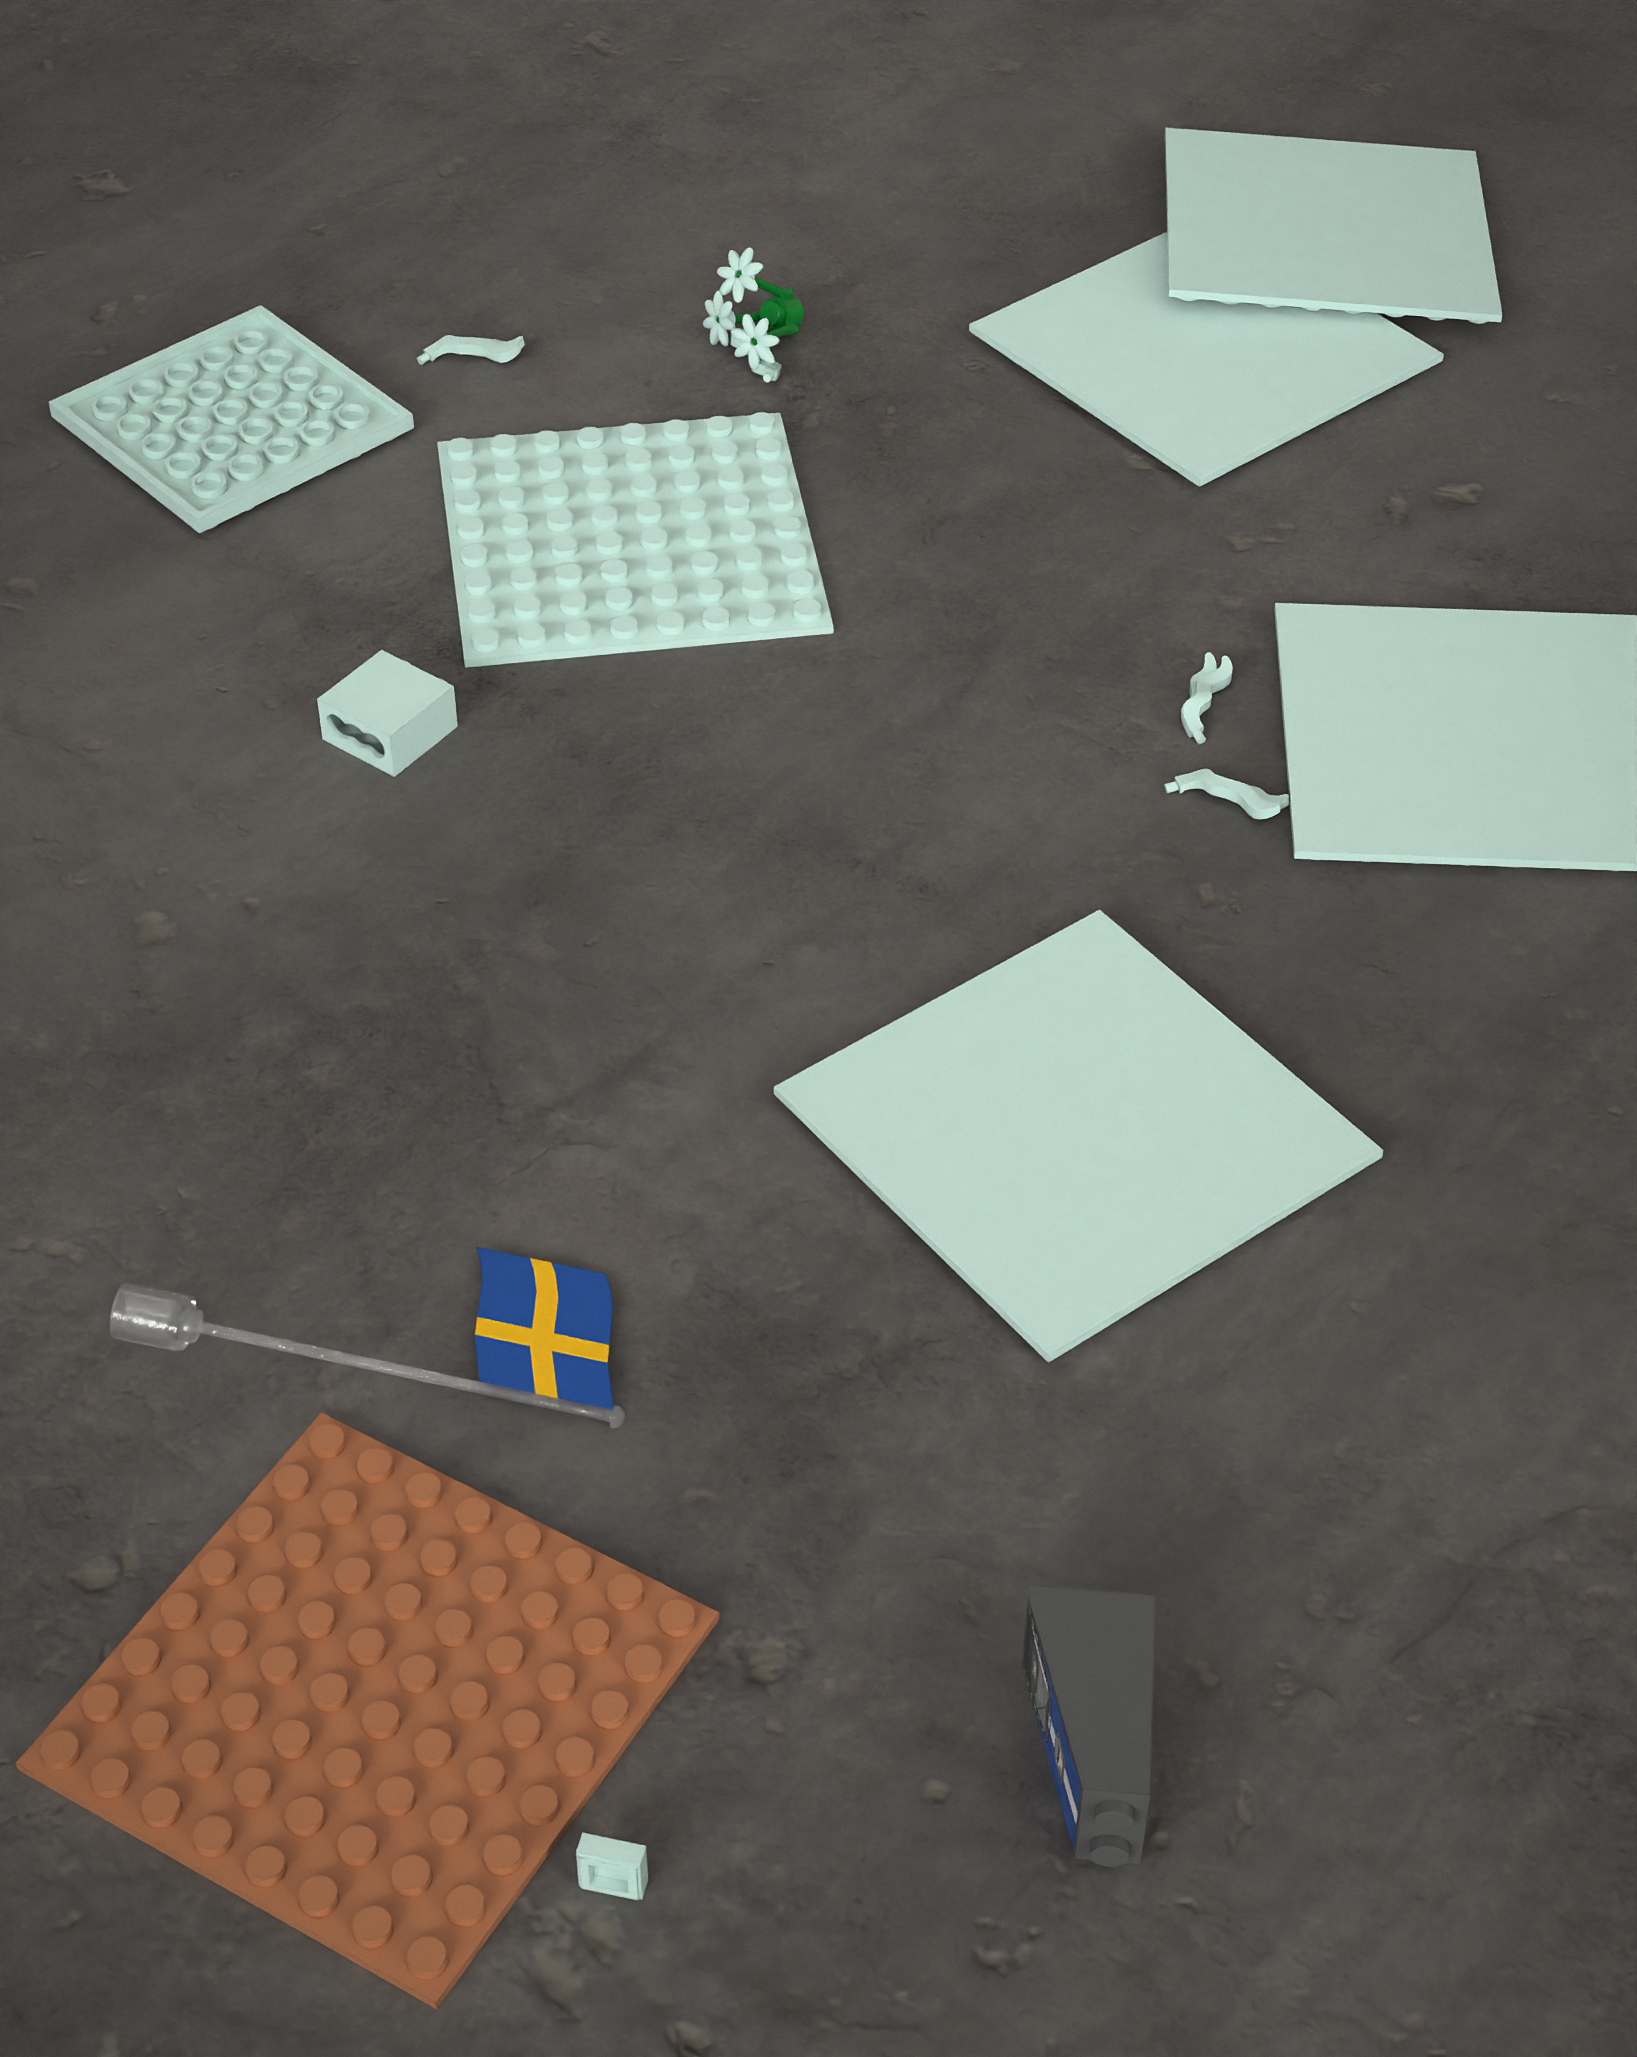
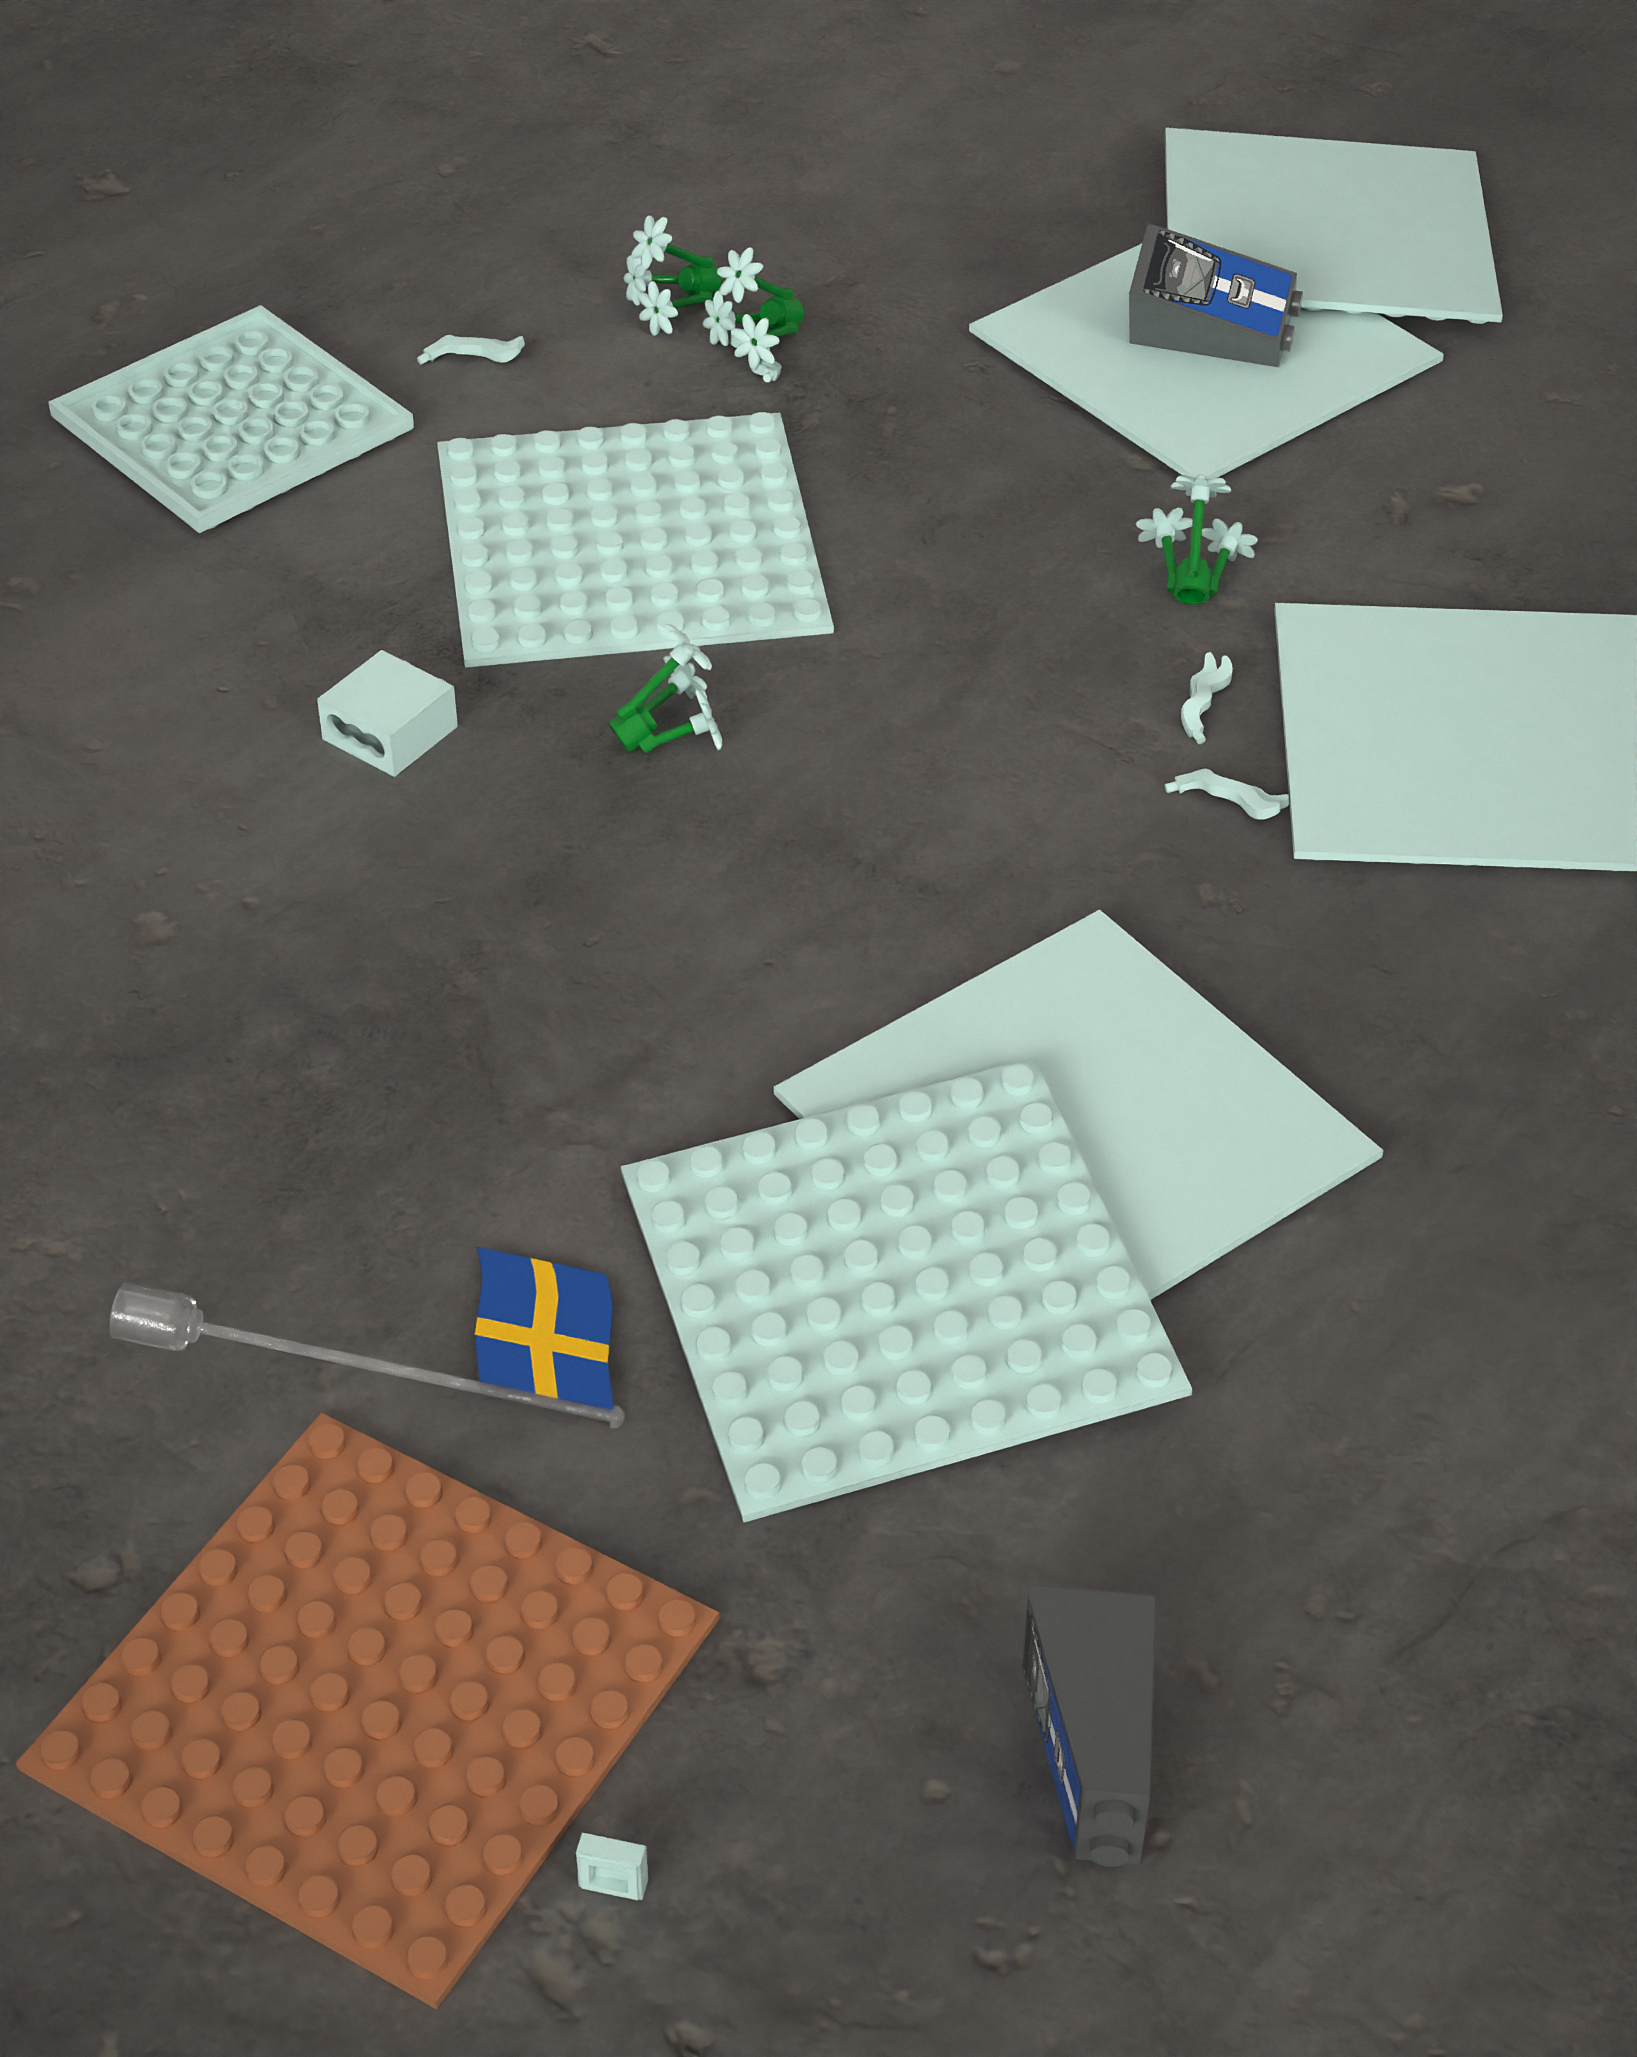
(634, 722): none -> plant
(697, 279): none -> light aqua plant
(898, 1288): none -> light aqua baseplate
(1193, 579): none -> plant
(1210, 300): none -> slope

